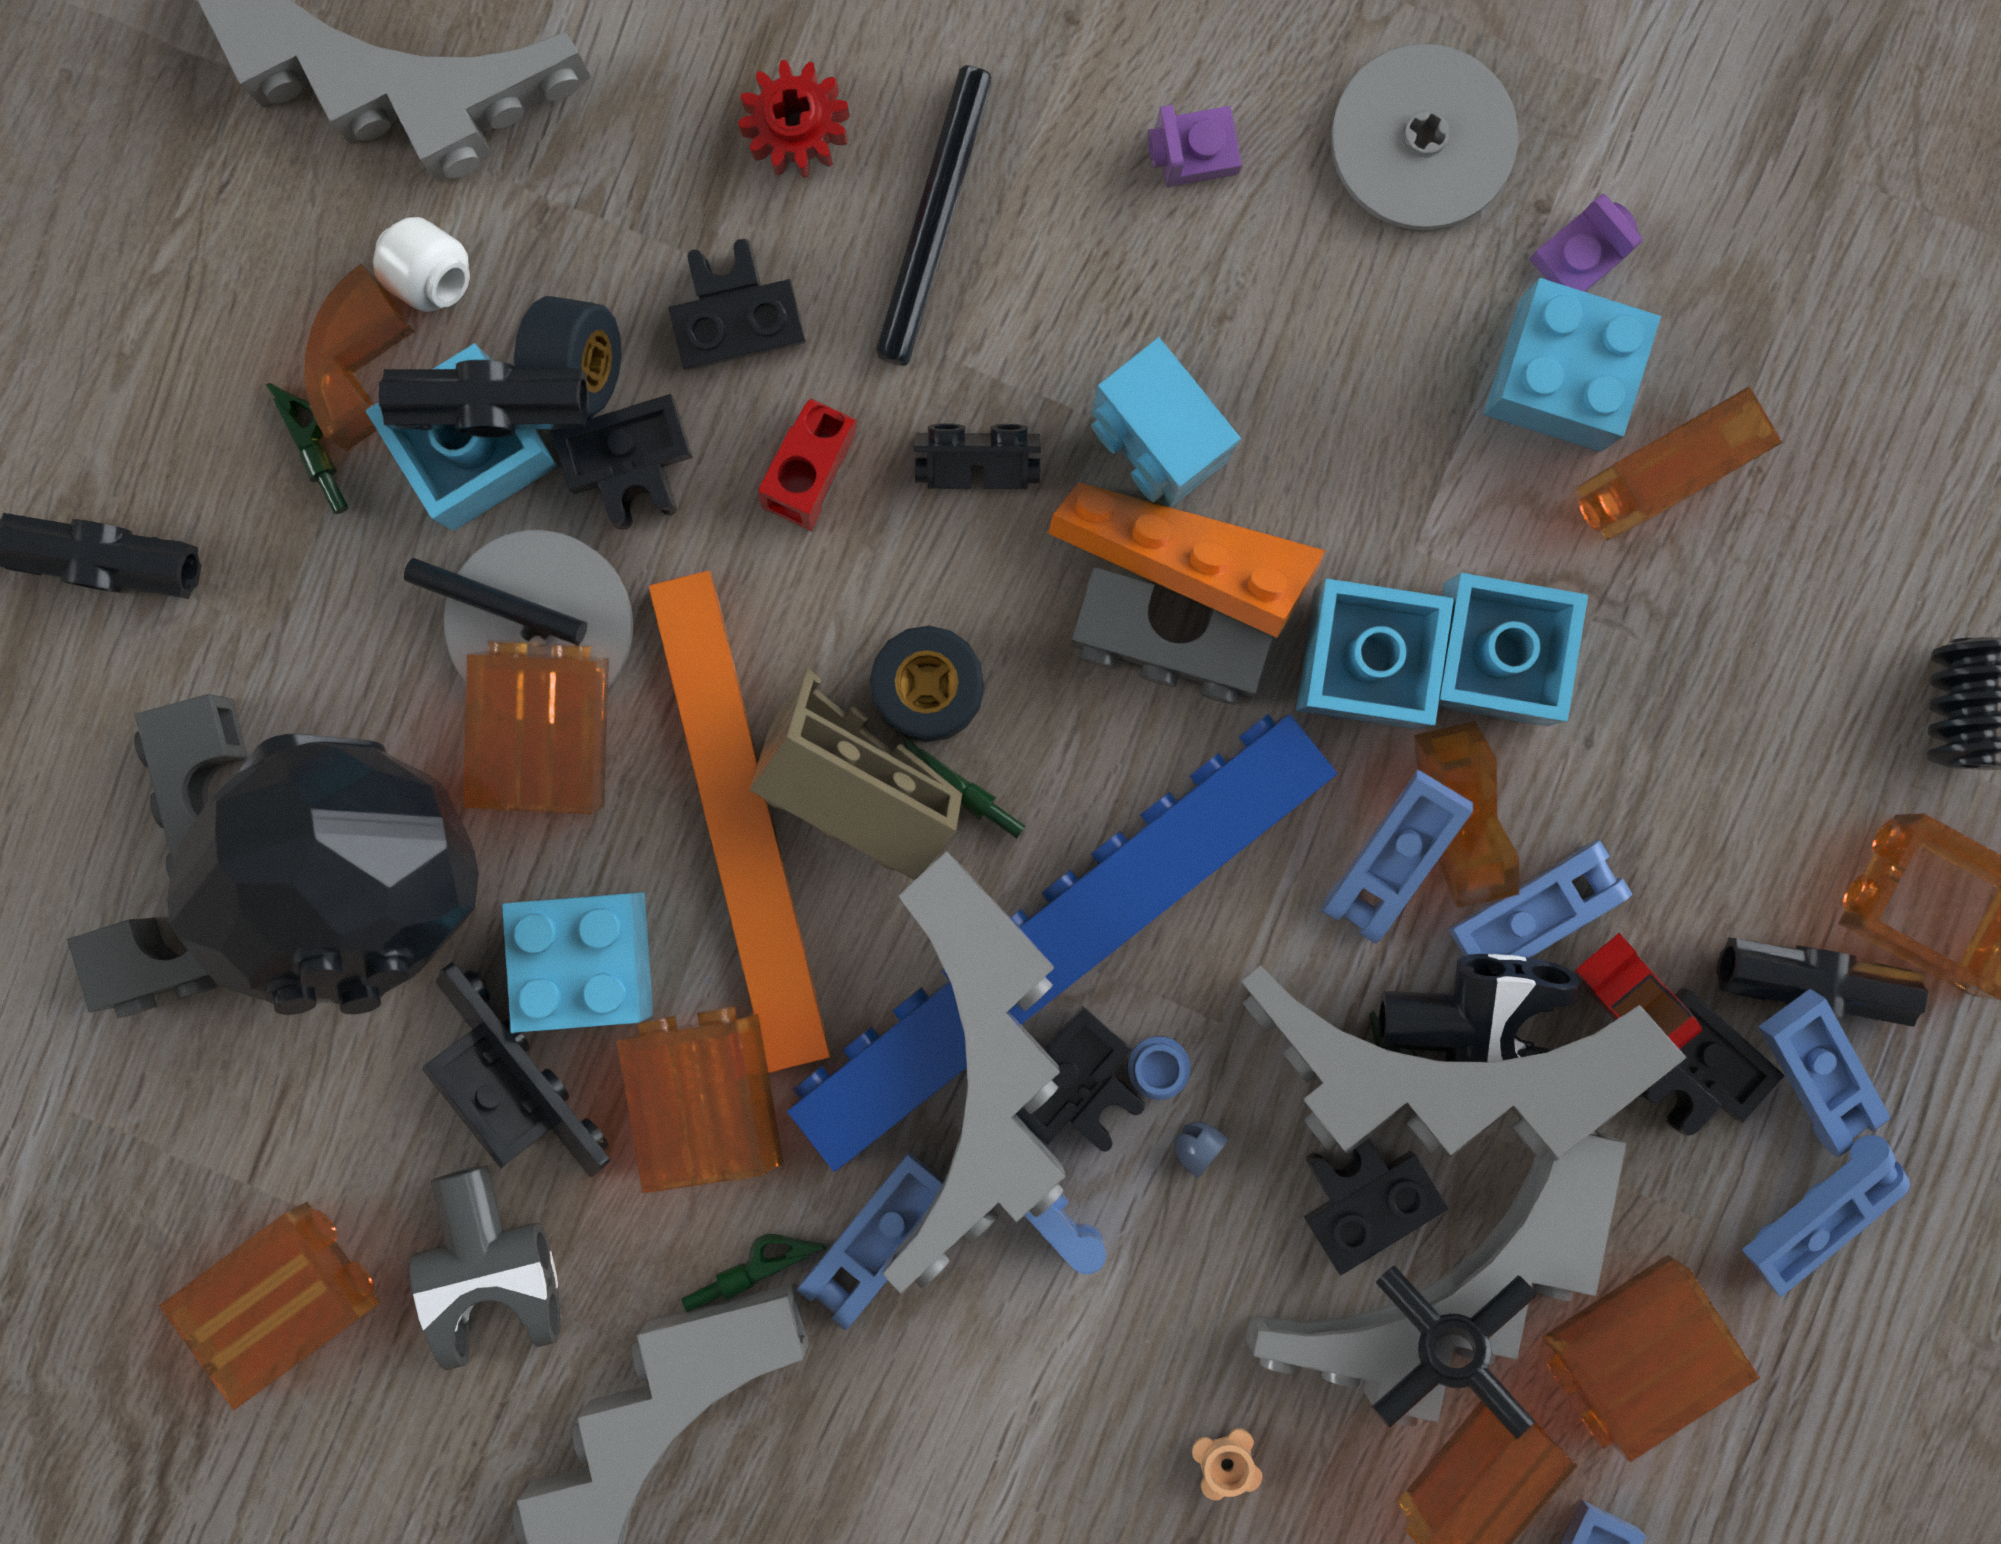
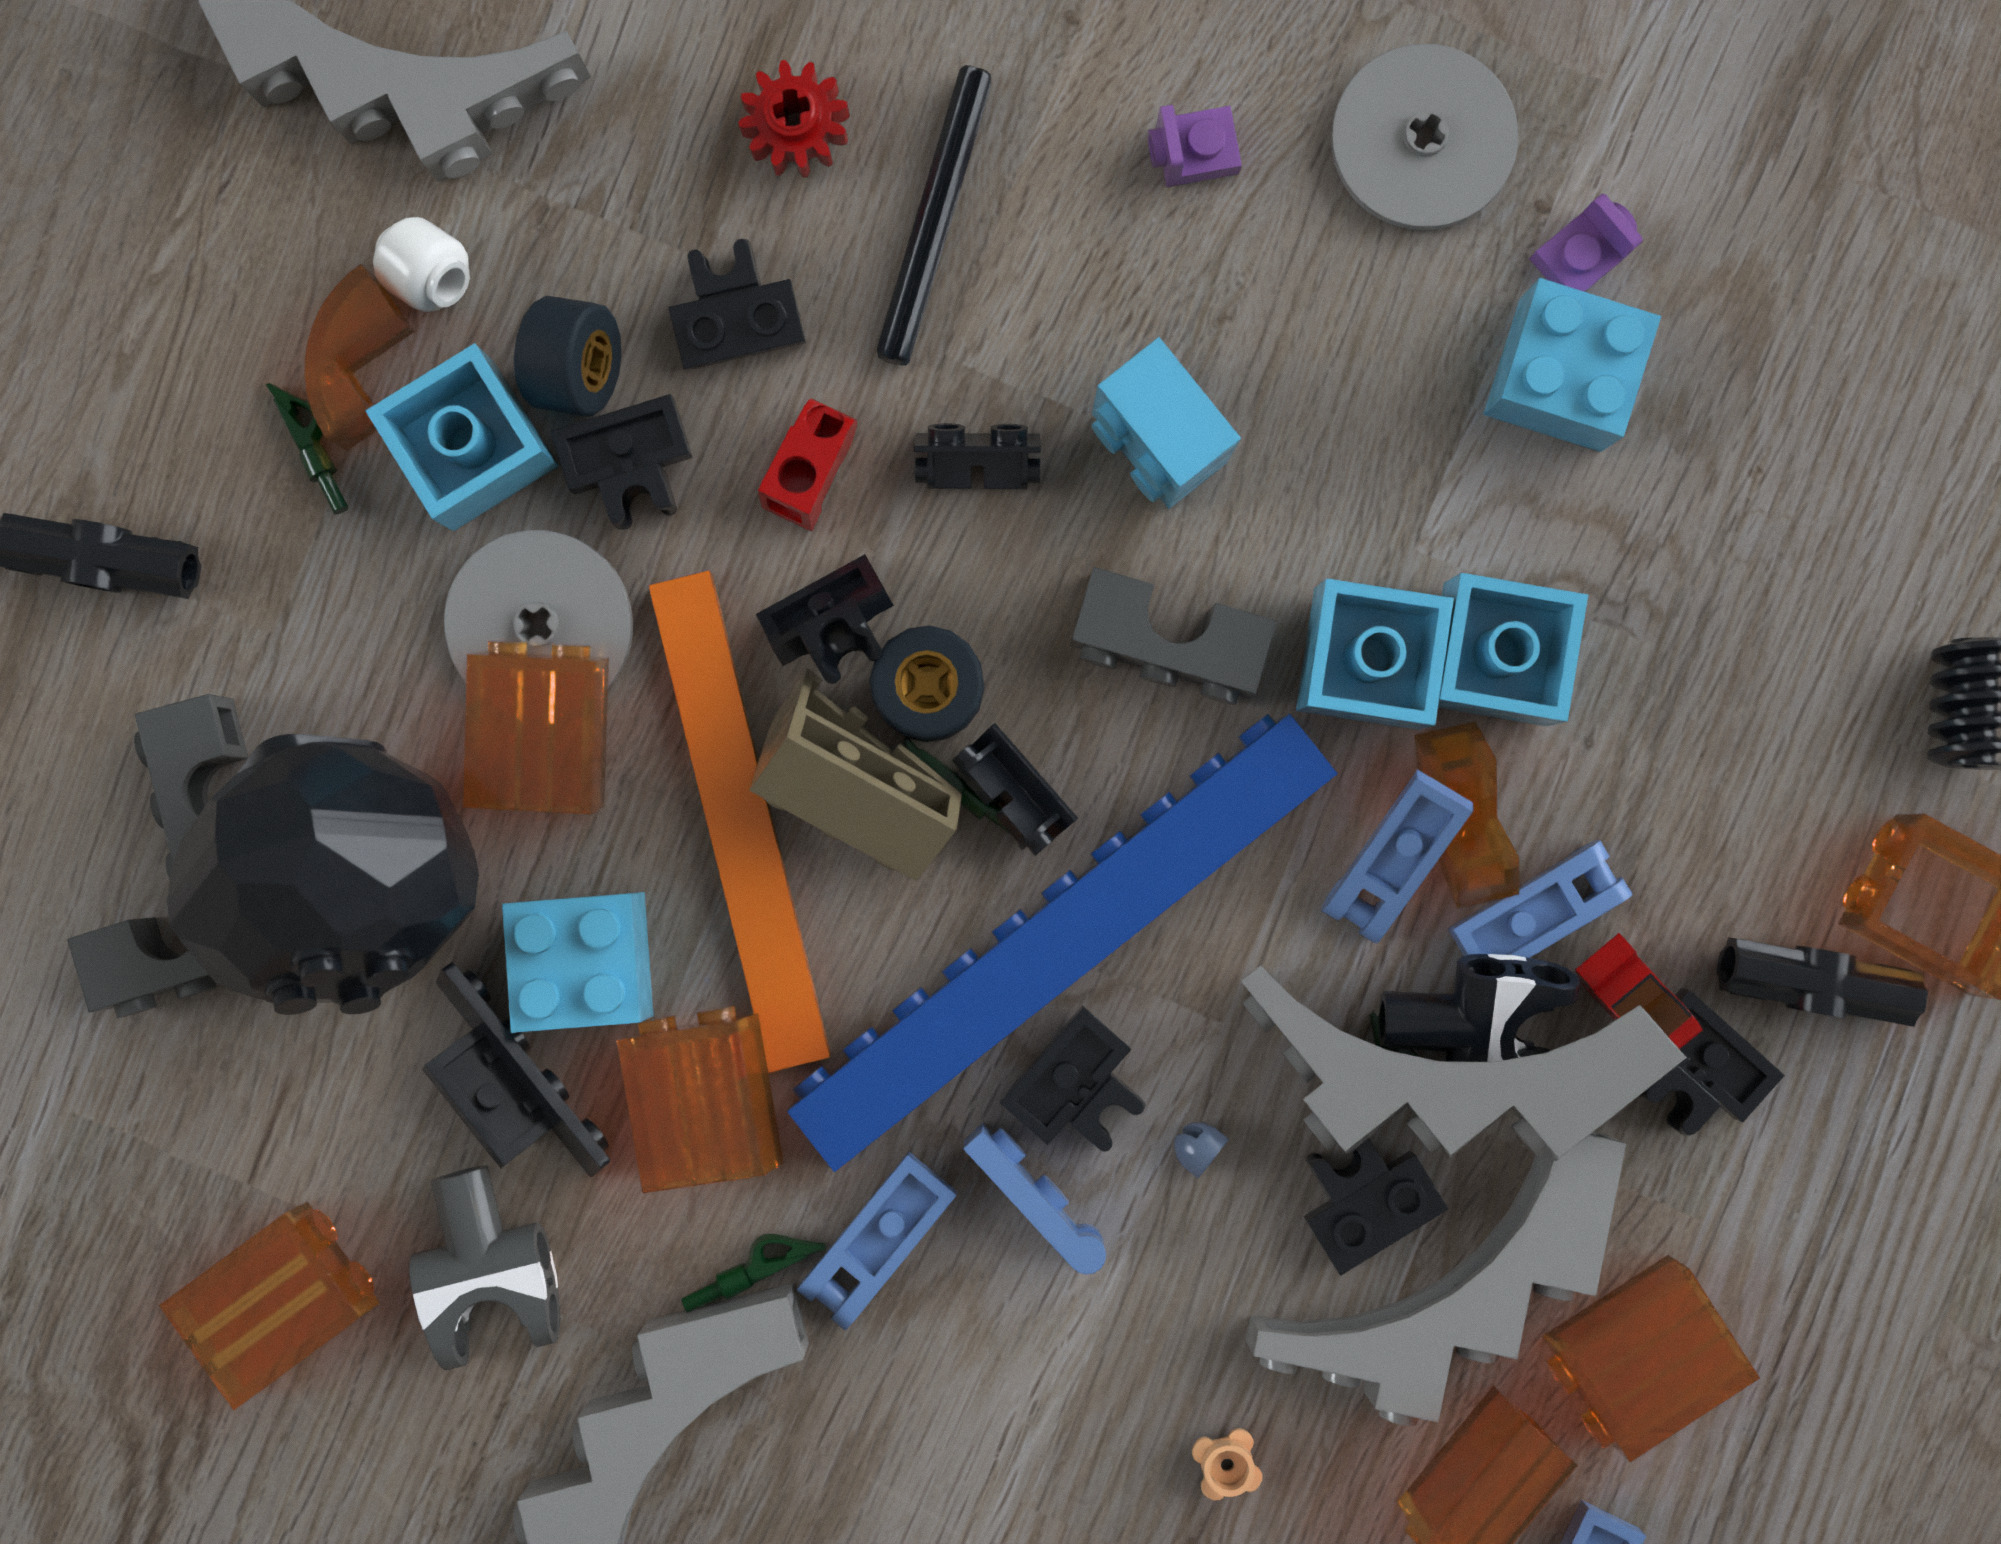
(484, 398): black piece -> none
(495, 601): black bar -> none
(828, 618): none -> black plate
(996, 1154): light grey arch -> none
(1030, 805): none -> black hinge
(1158, 1067): medium blue plate -> none
(1205, 559): orange wing -> none
(1476, 1331): black bar -> none
(1677, 465): clear orange brick -> none
(1824, 1071): medium blue plate -> none
(1829, 1215): medium blue plate -> none

